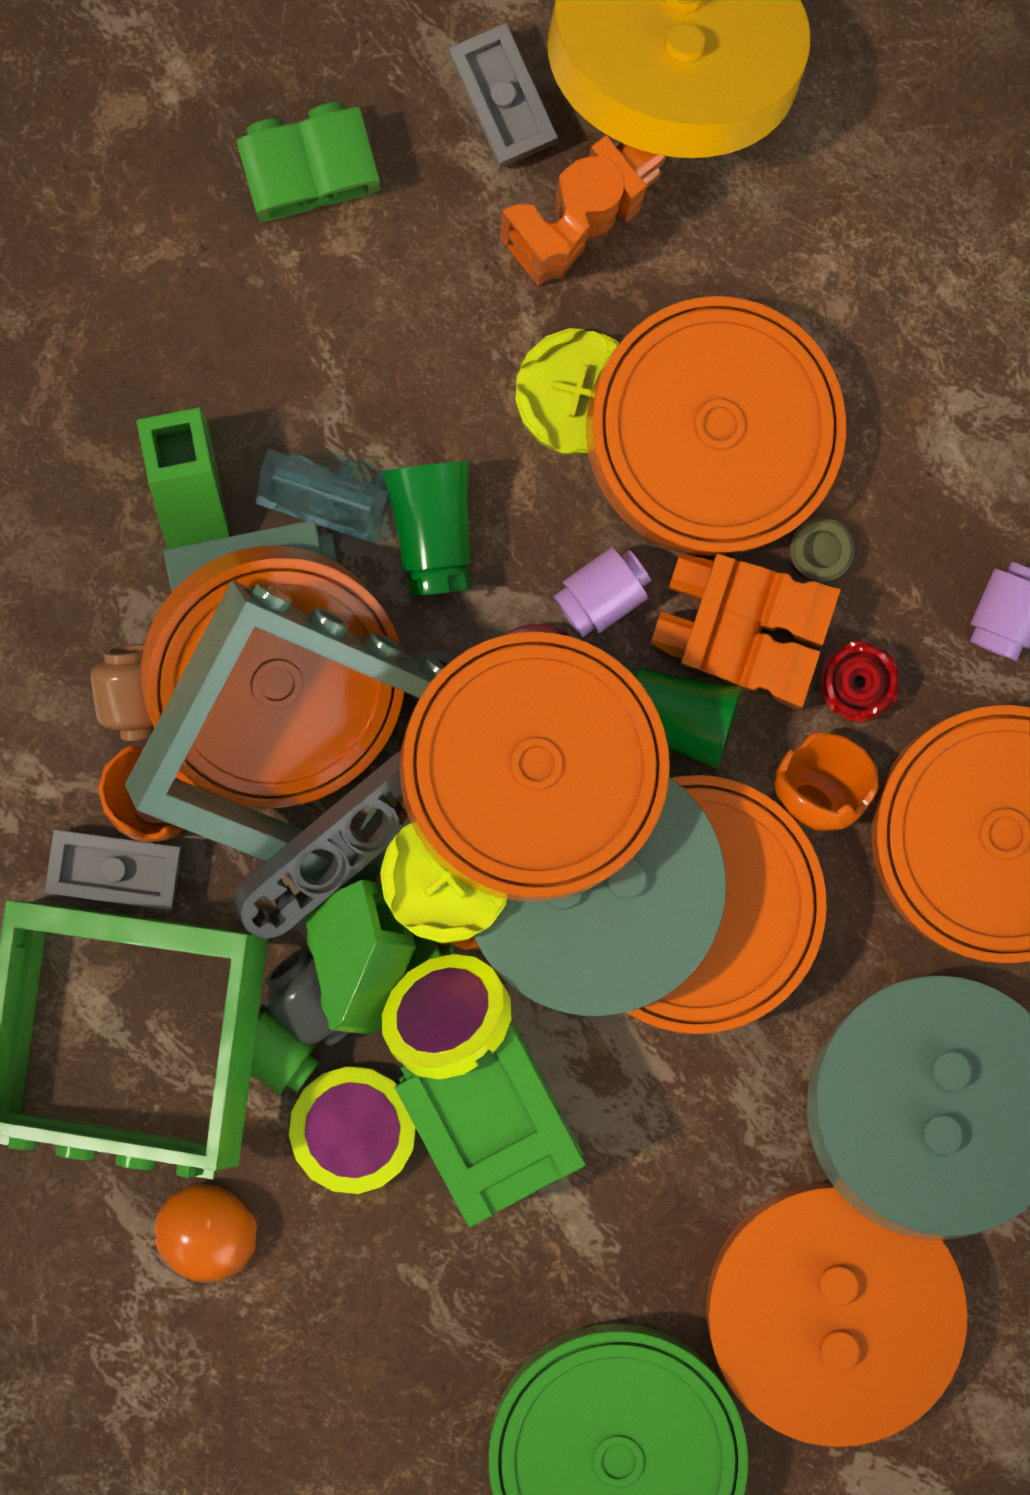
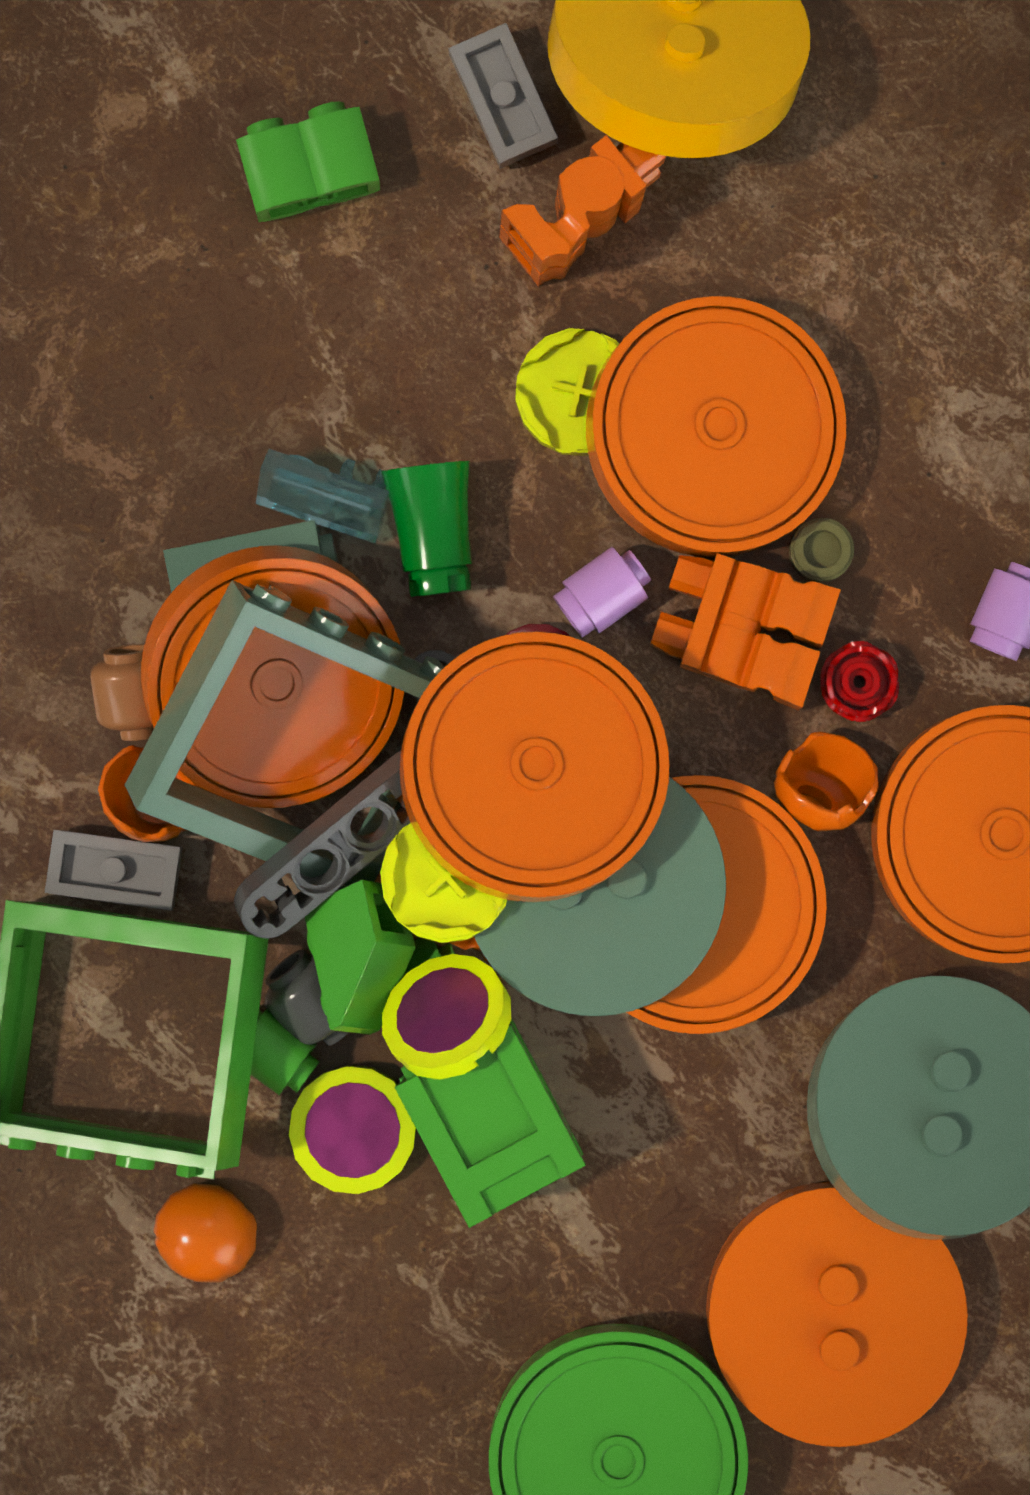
(183, 477): bright green slope -> none
(693, 713): green plant -> none

